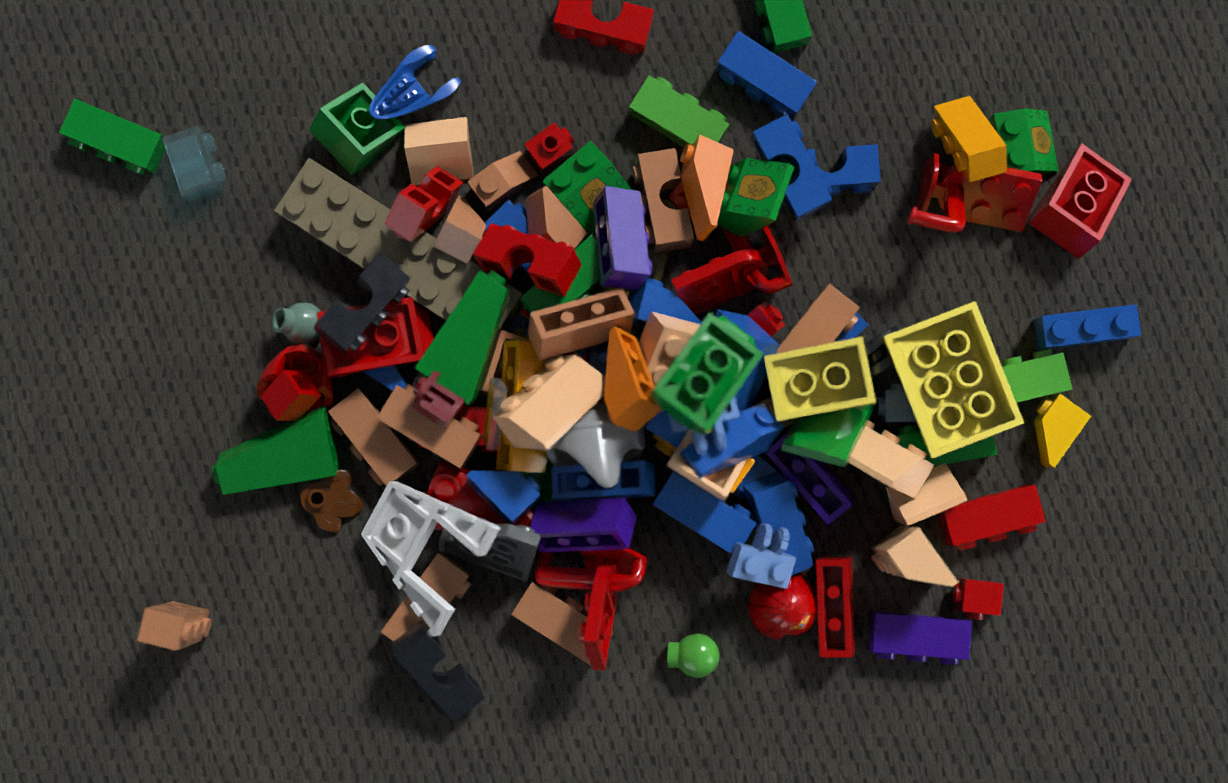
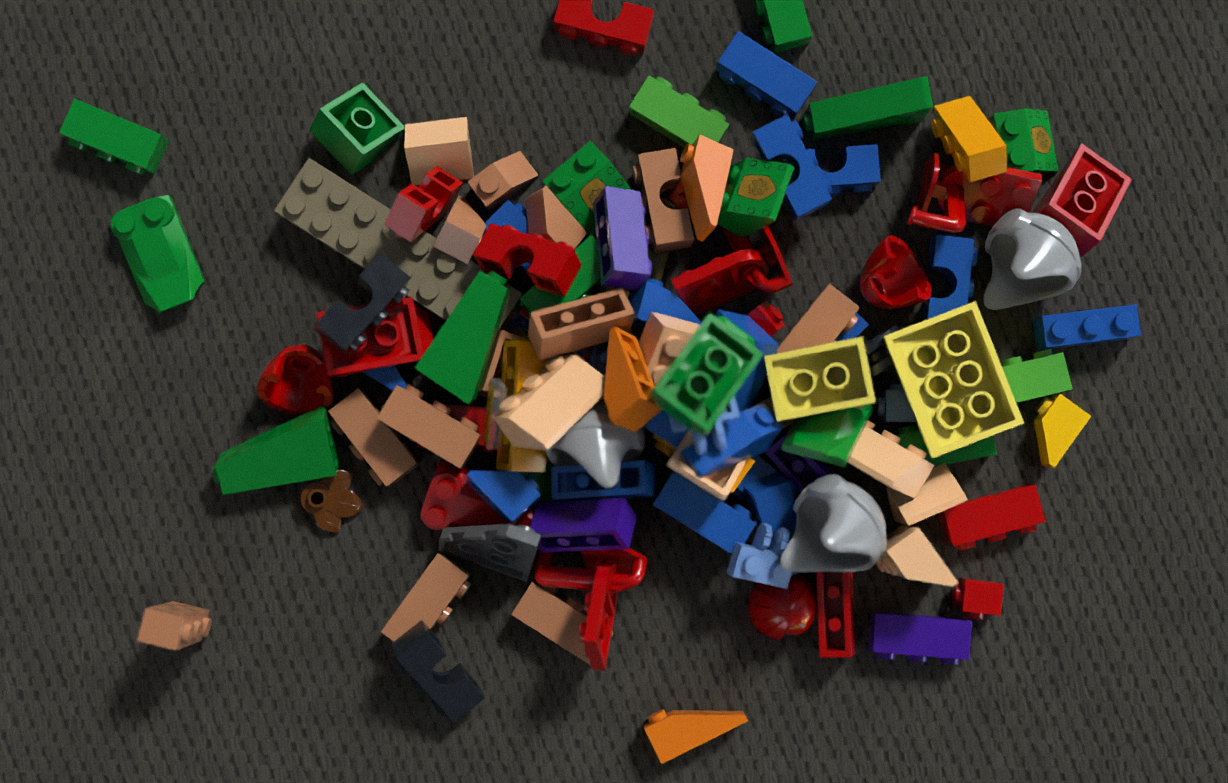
(158, 252): none -> green slope
(194, 163): clear light blue brick -> none
(290, 395): red brick -> none
(297, 323): sand green piece -> none
(400, 532): white wing -> none
(404, 93): blue animal -> none
(436, 401): dark red bracket -> none
(550, 147): red brick -> none
(685, 729): none -> orange slope
(694, 655): bright green piece -> none
(835, 529): none -> light grey piece
(869, 109): none -> green slope
(894, 276): none -> red hair
(954, 259): none -> blue arch
(1030, 260): none -> light grey piece

